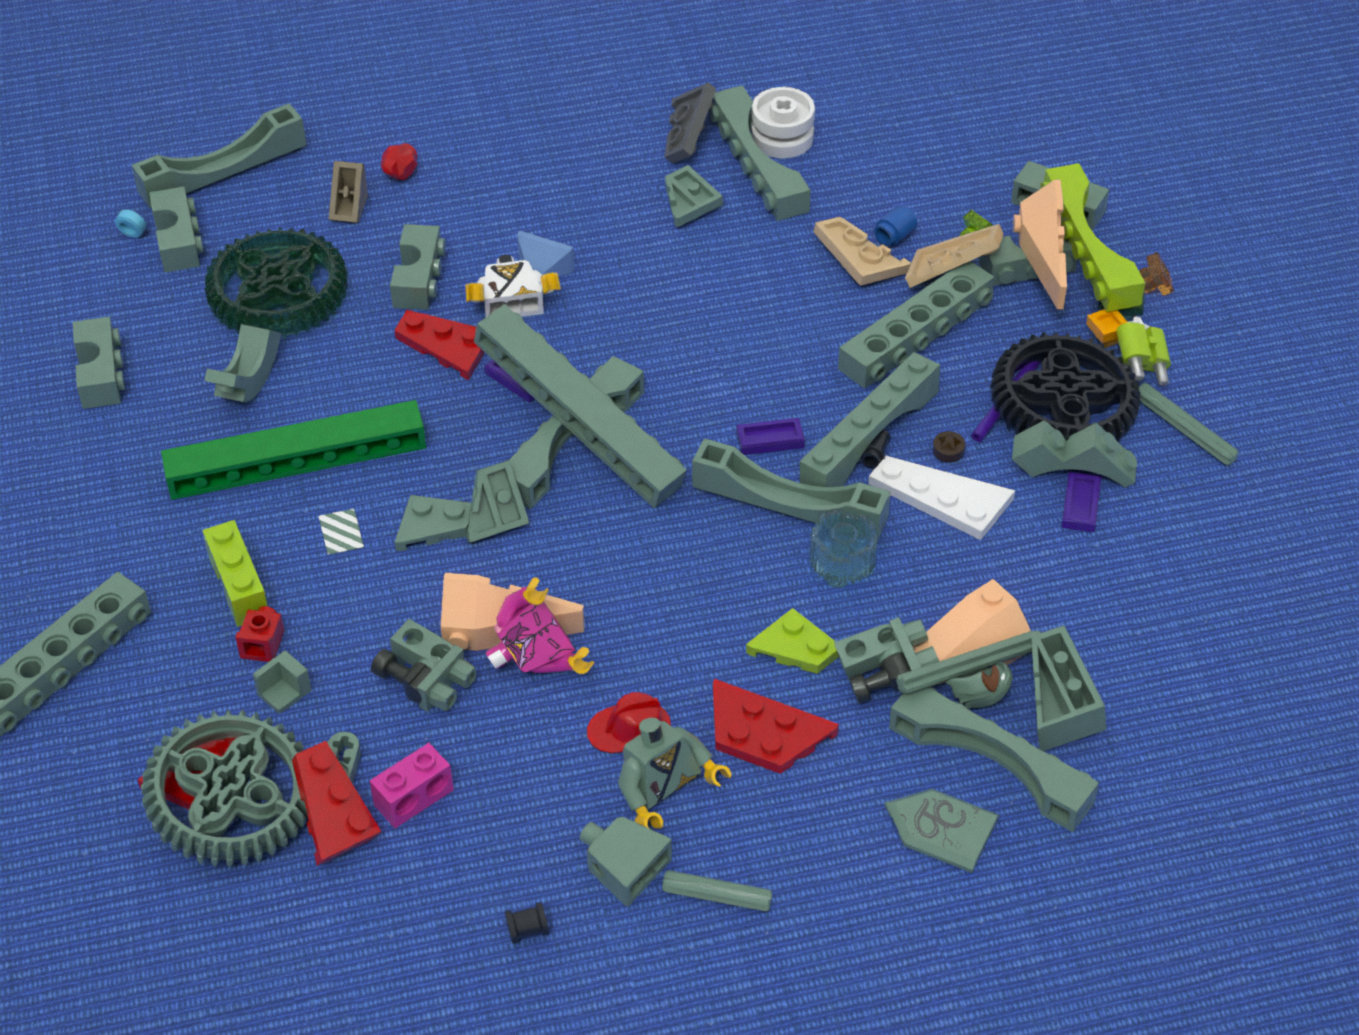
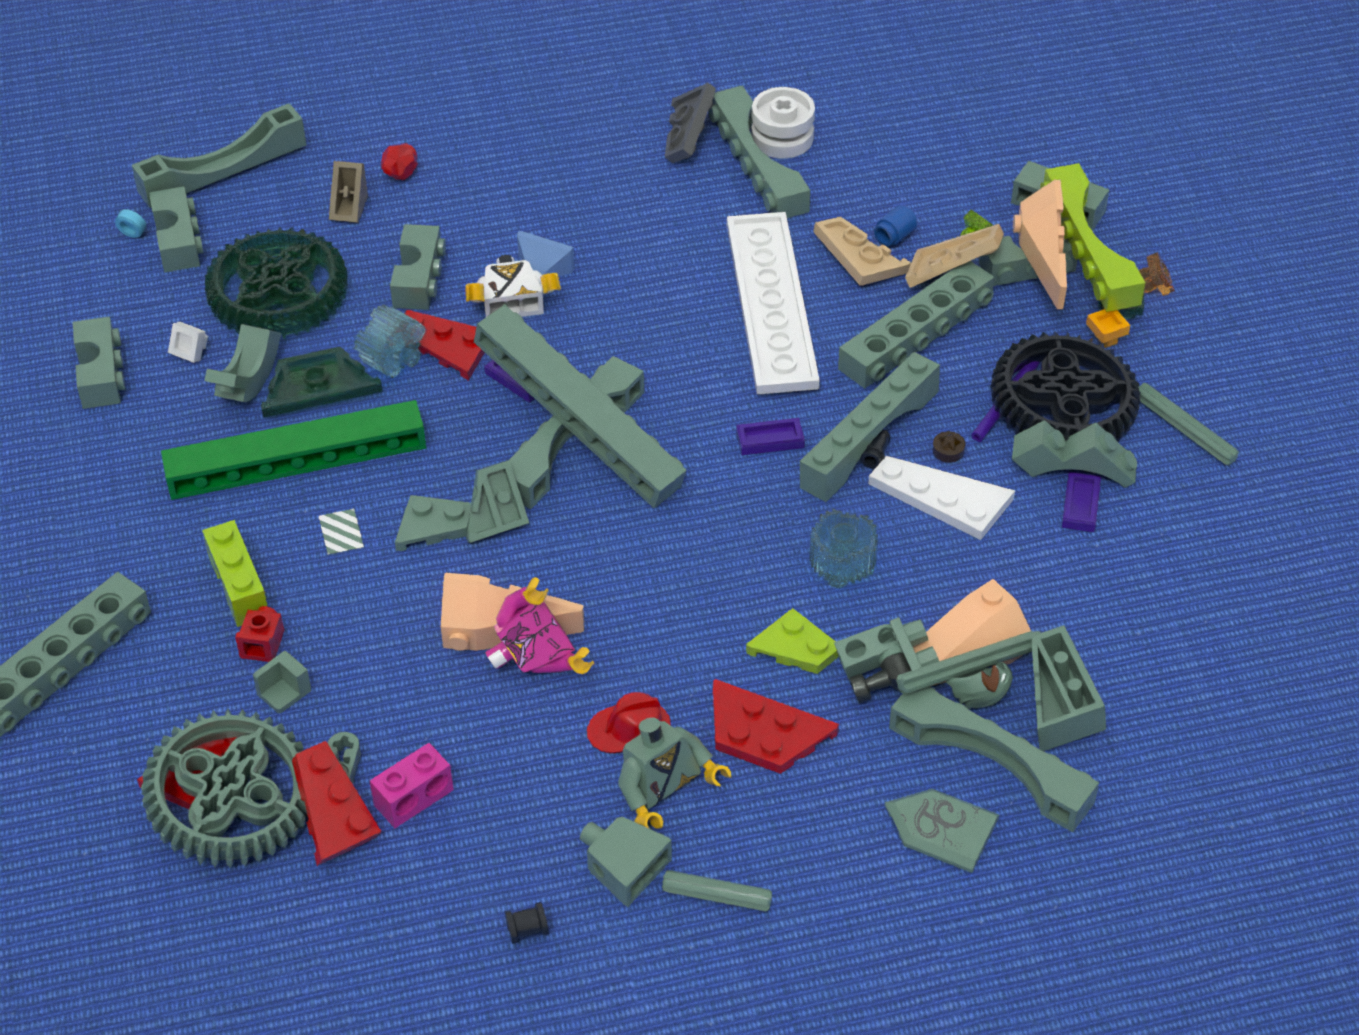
(187, 342): none -> white tile
(316, 381): none -> clear green wing
(390, 341): none -> clear light blue brick
(434, 666): sand green hips -> none
(690, 195): sand green wing -> none
(731, 474): sand green arch -> none
(772, 303): none -> white plate
(1144, 349): lime piece -> none

